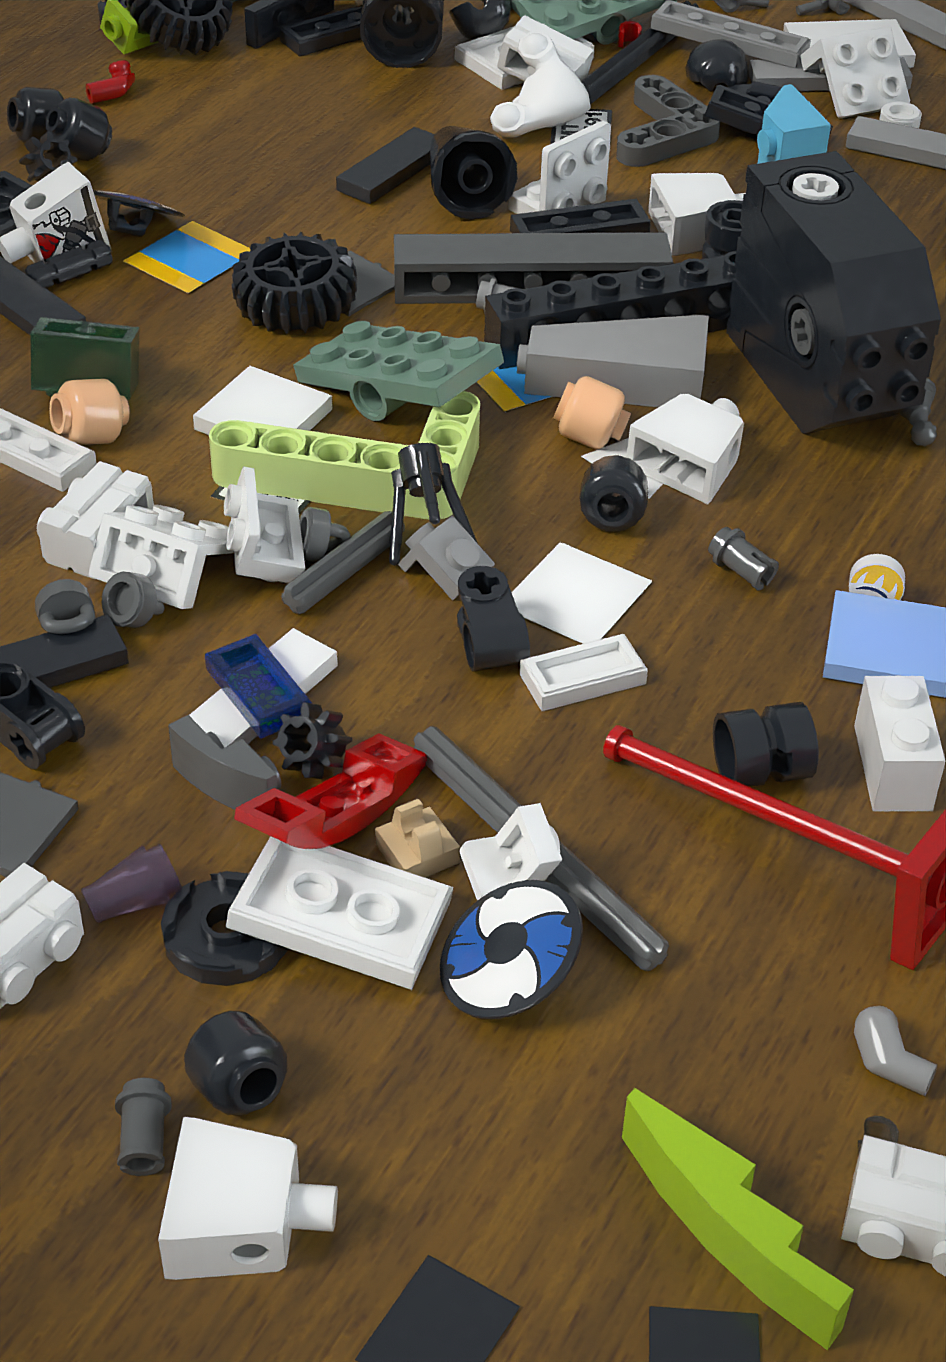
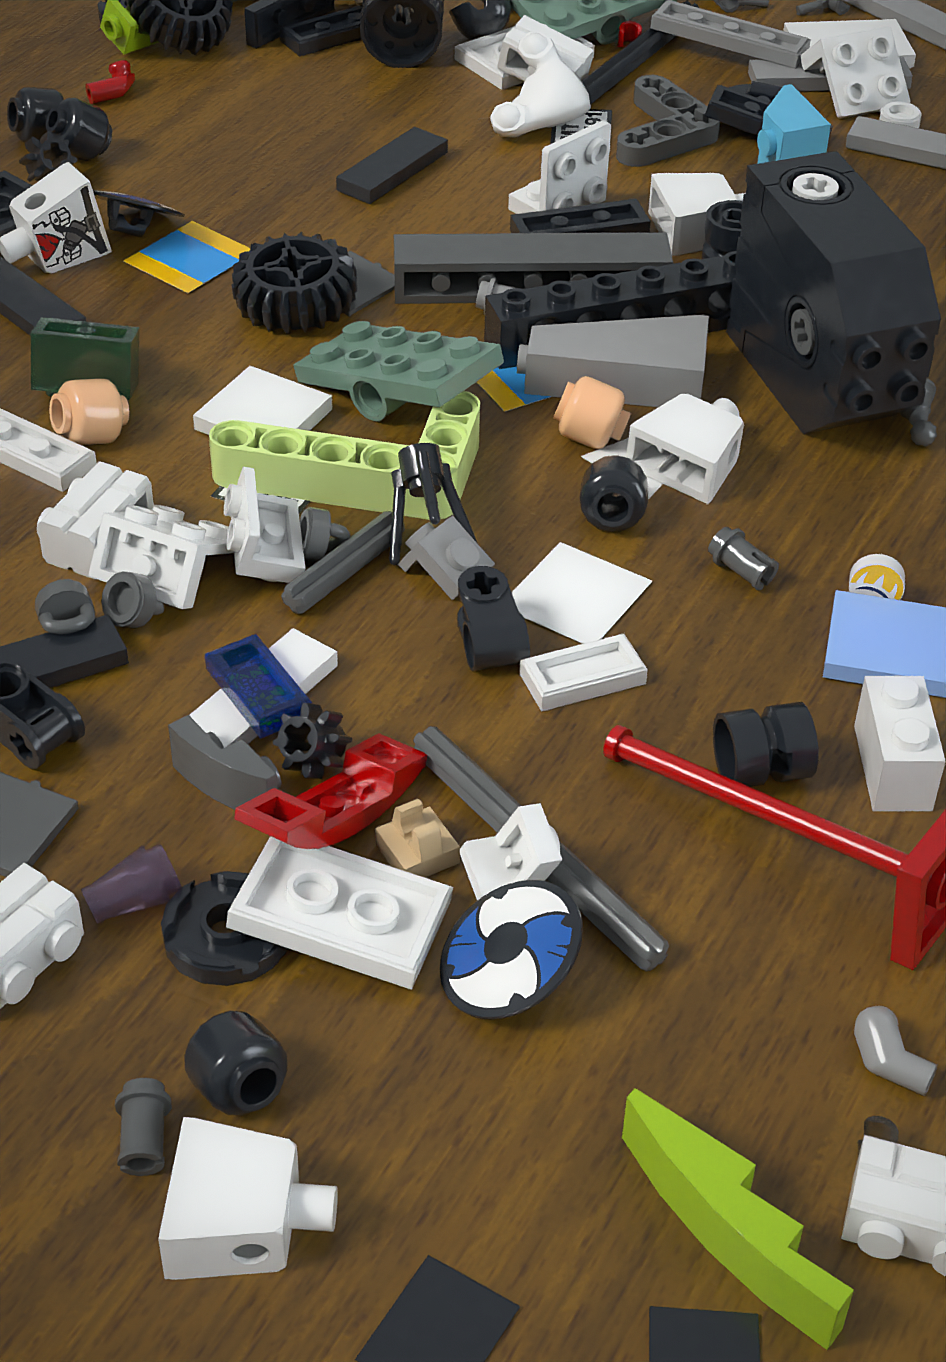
(70, 264): black axle -> none
(471, 171): black cone -> none
(717, 63): black hair -> none

